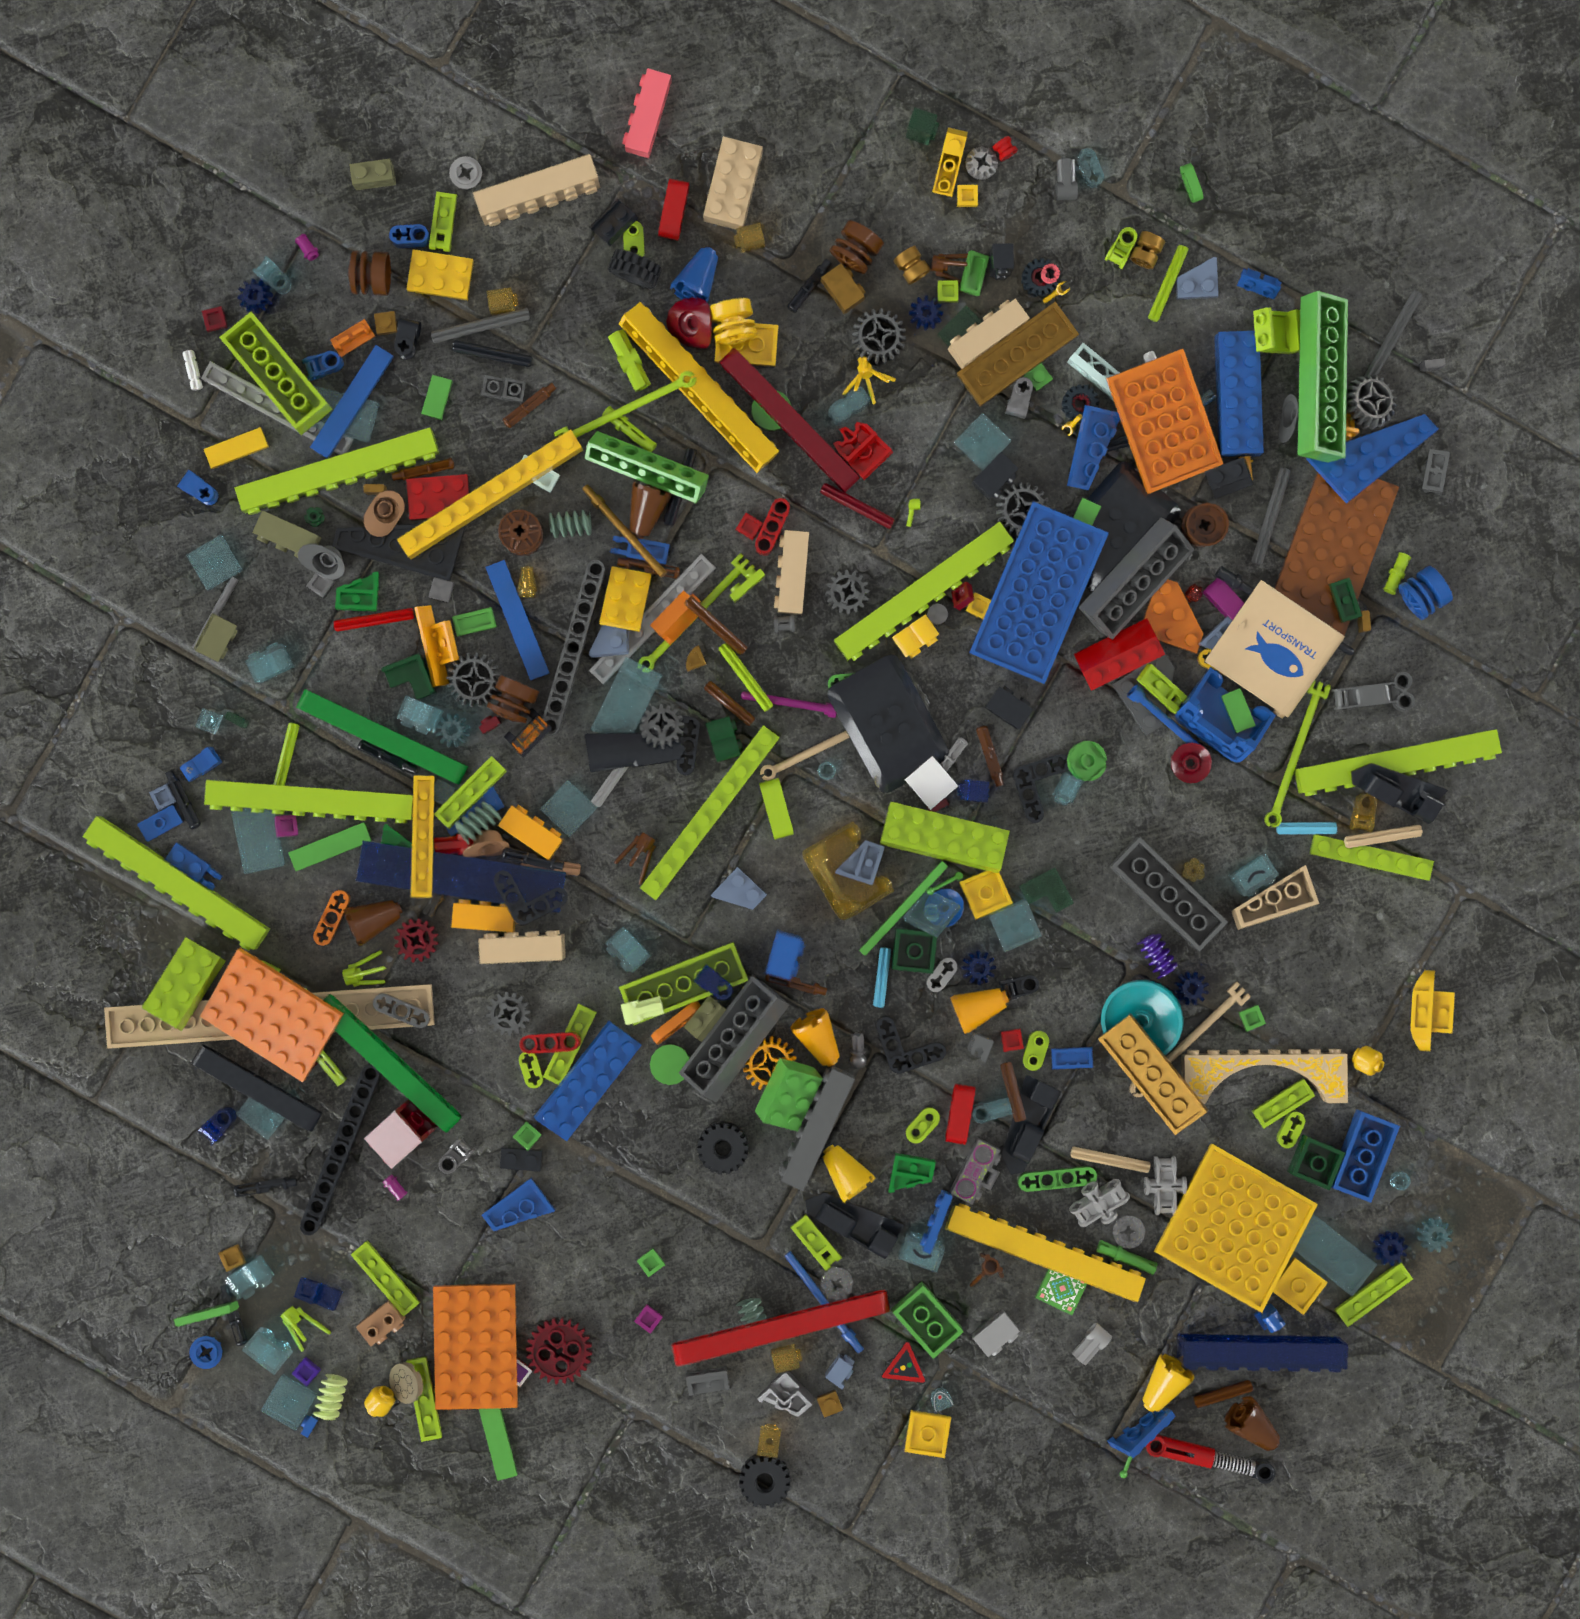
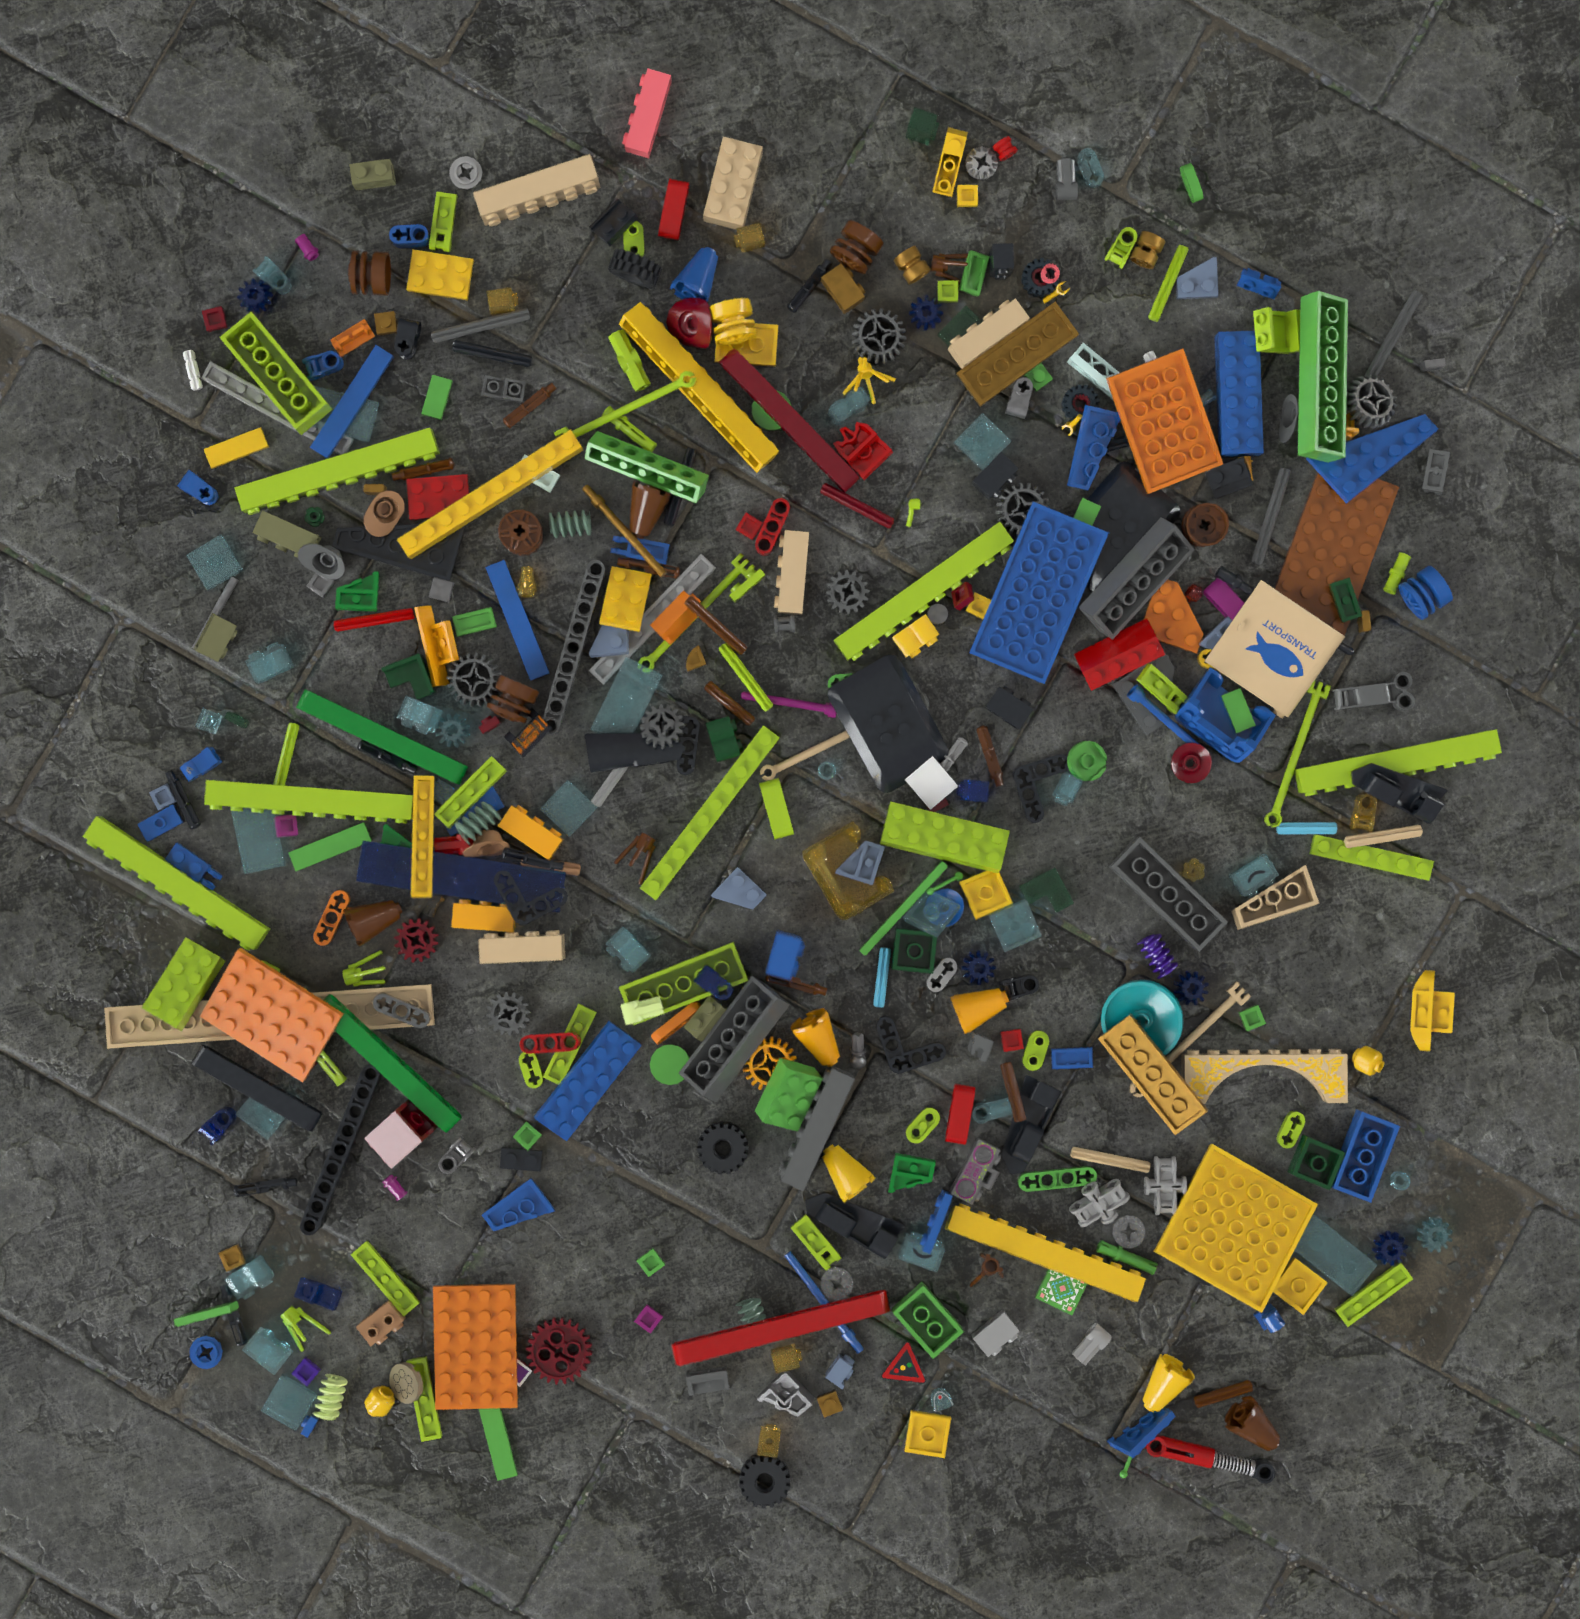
(1262, 1352): clear blue brick -> none
(1283, 1103): lime plate -> none

